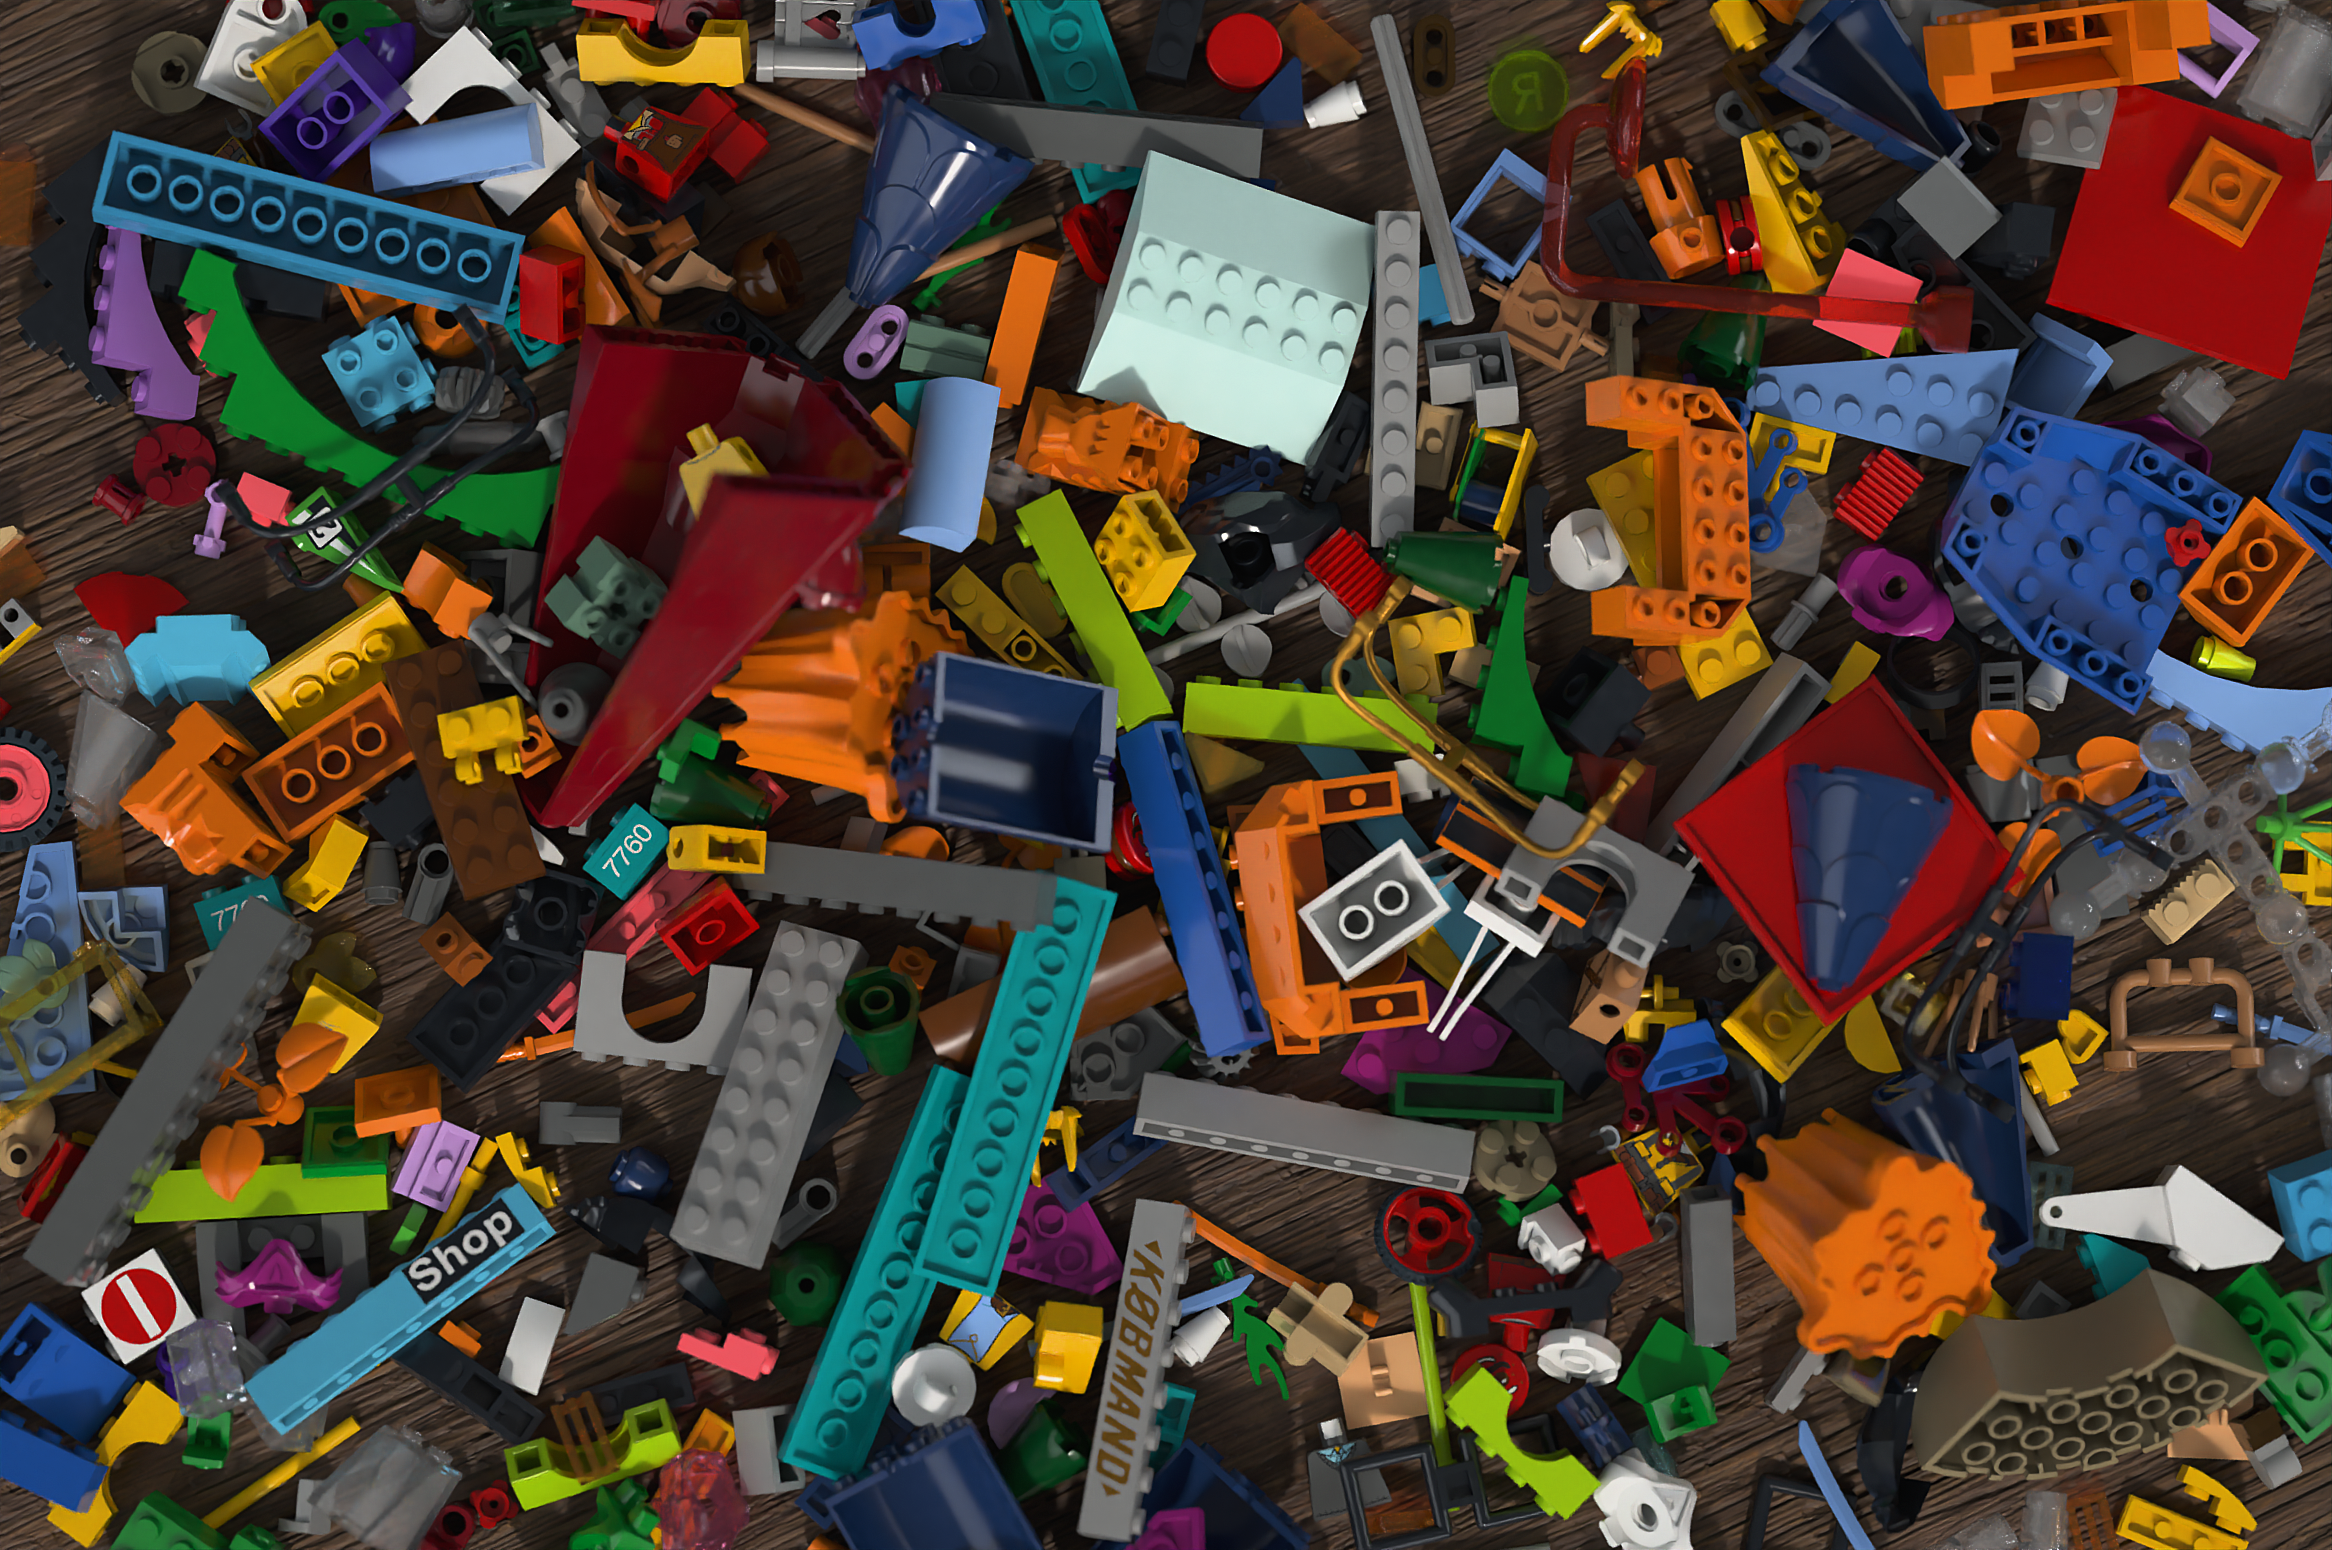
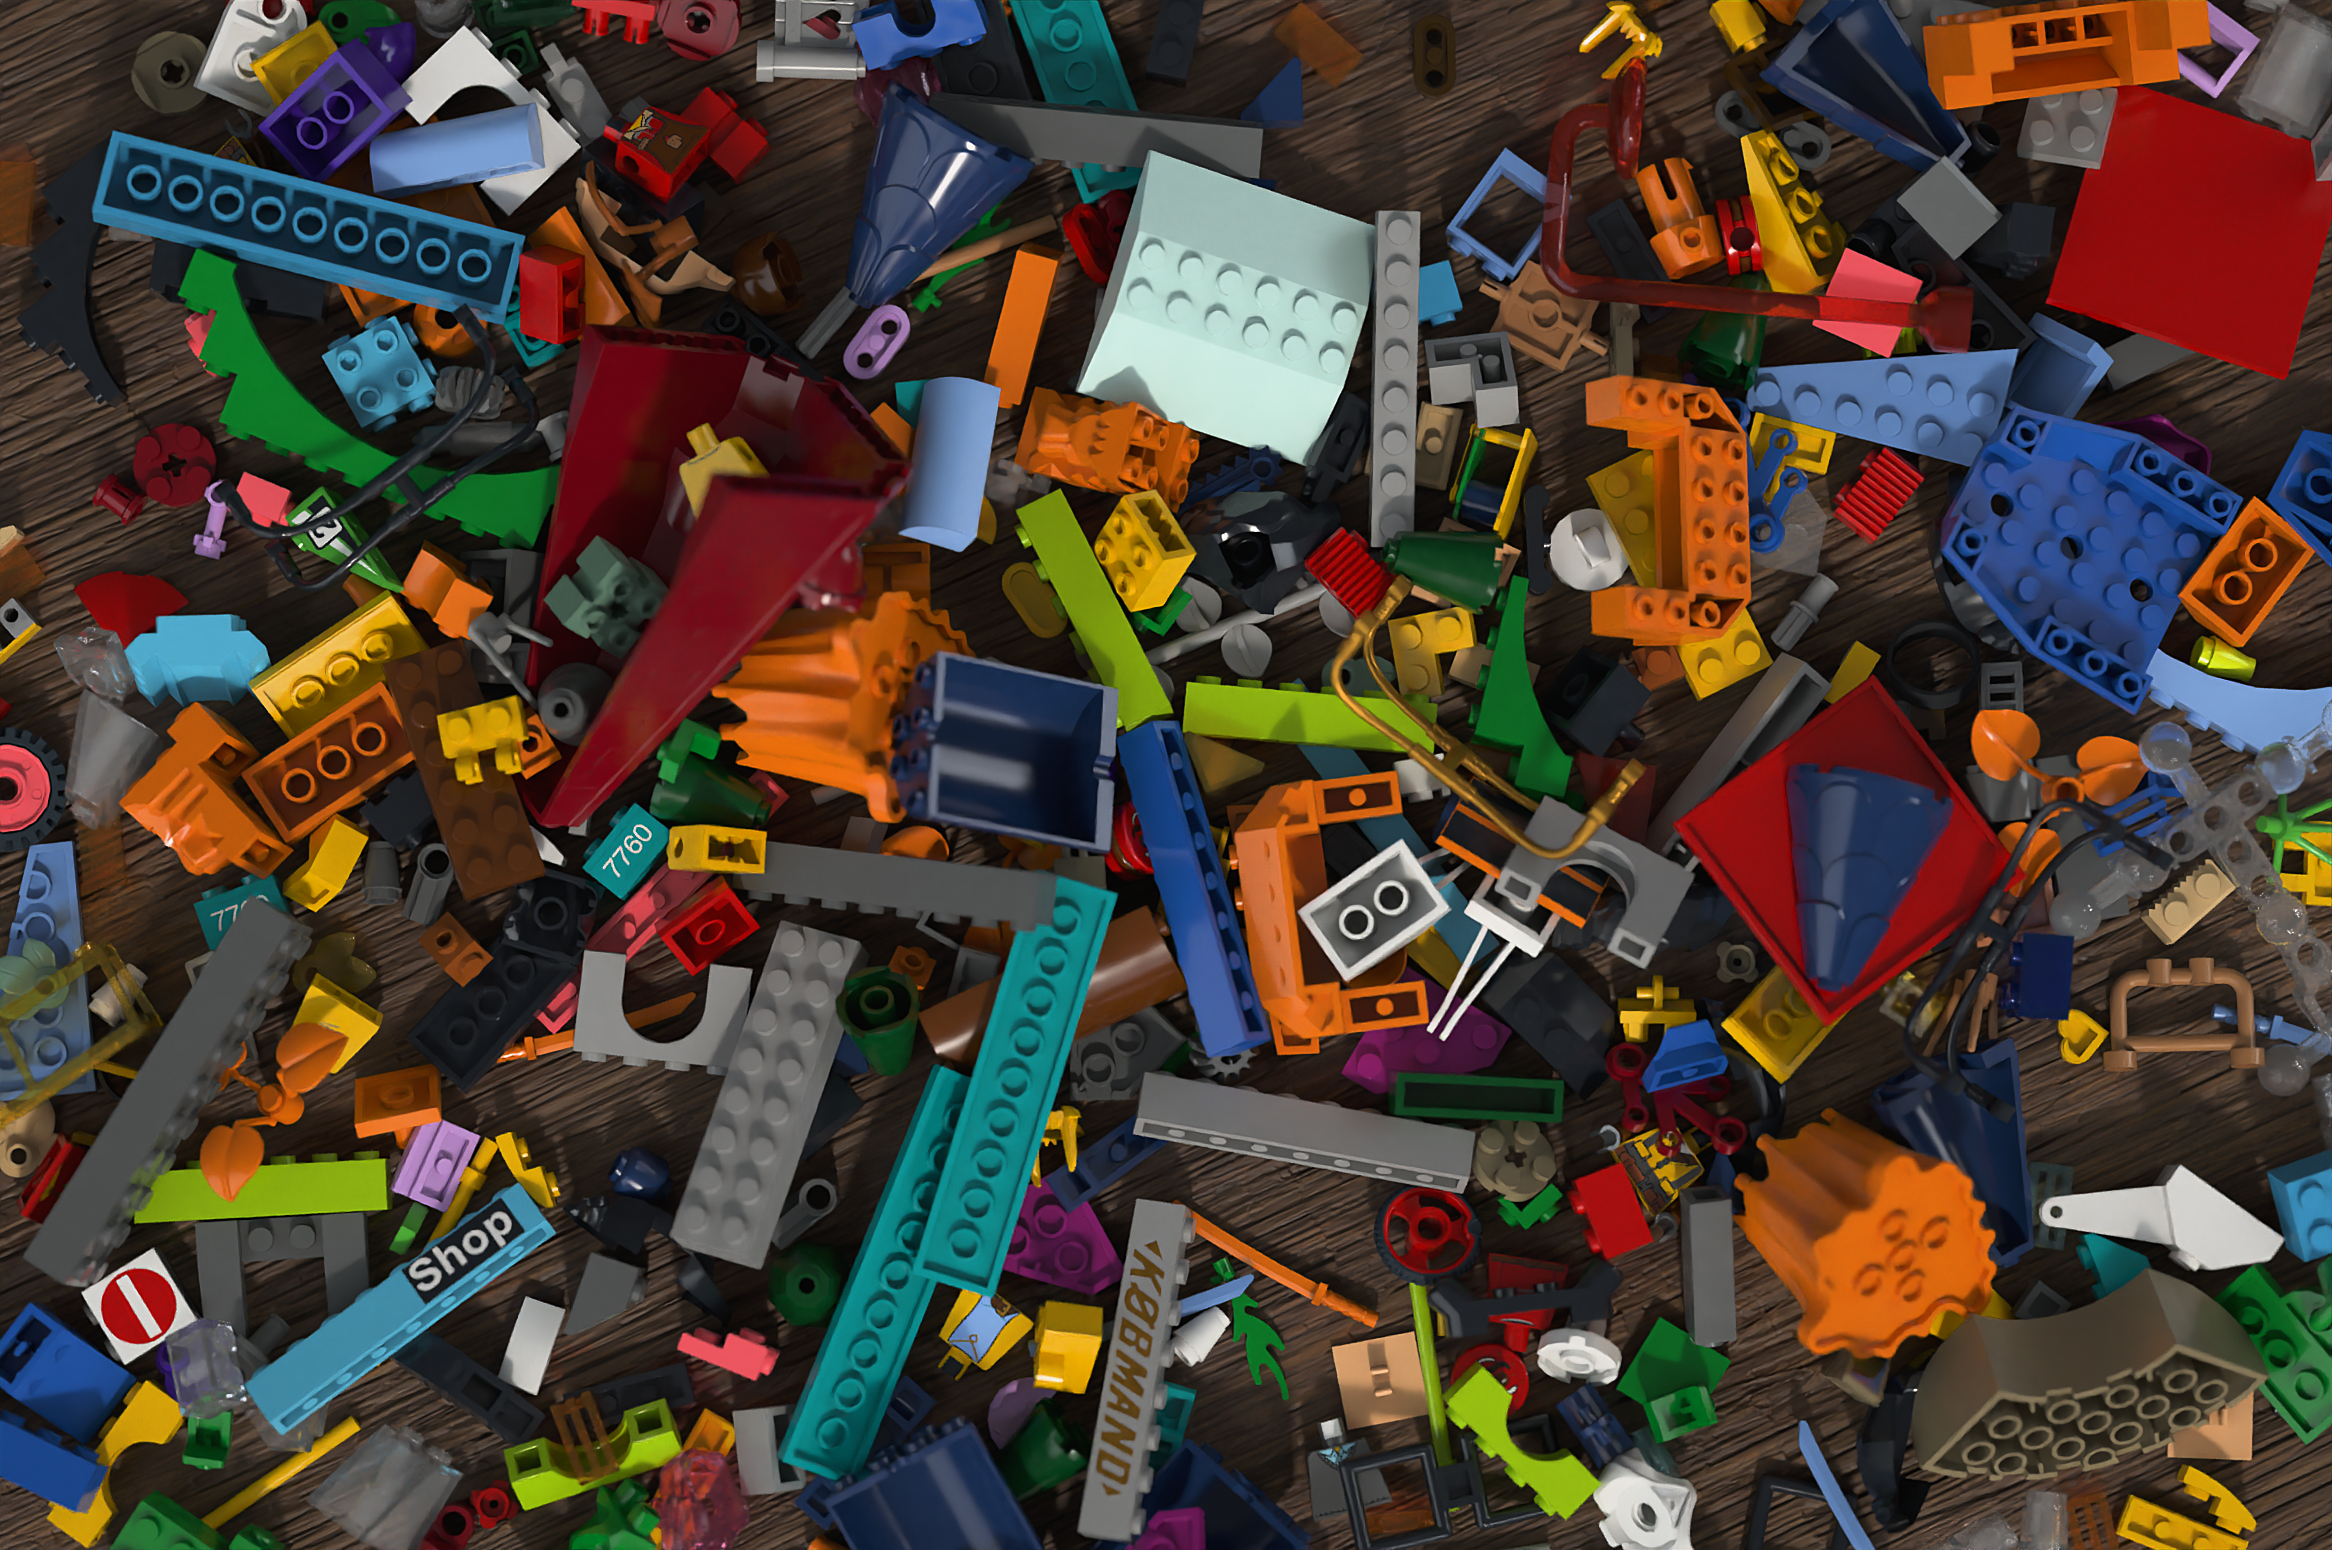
(132, 920): medium blue brick -> none
(133, 337): medium lavender arch -> none
(279, 1281): magenta piece -> none
(308, 1518): light grey tile -> none
(334, 1148): green tile -> none
(463, 1338): orange plate -> none
(568, 1123): dark grey piece -> none
(614, 54): yellow arch -> none
(805, 116): medium nougat piece -> none
(933, 1384): white tile -> none
(944, 351): sand green brick -> none
(1000, 627): yellow slope -> none
(1243, 53): red head -> none
(1318, 1327): tan piece -> none
(1336, 105): white cone -> none
(1422, 170): light grey axle -> none
(1528, 91): clear neon green tile -> none
(1552, 1239): white brick -> none
(1612, 982): medium nougat torso -> none
(1788, 1388): light grey hinge -> none
(1868, 1039): yellow tile -> none
(1919, 612): magenta piece -> none
(2036, 1121): light grey bar -> none
(2046, 687): white cone -> none
(2048, 1072): yellow brick -> none
(2178, 550): red plate -> none
(2195, 400): clear brick -> none
(2225, 191): orange tile -> none
(2266, 1445): leg -> none

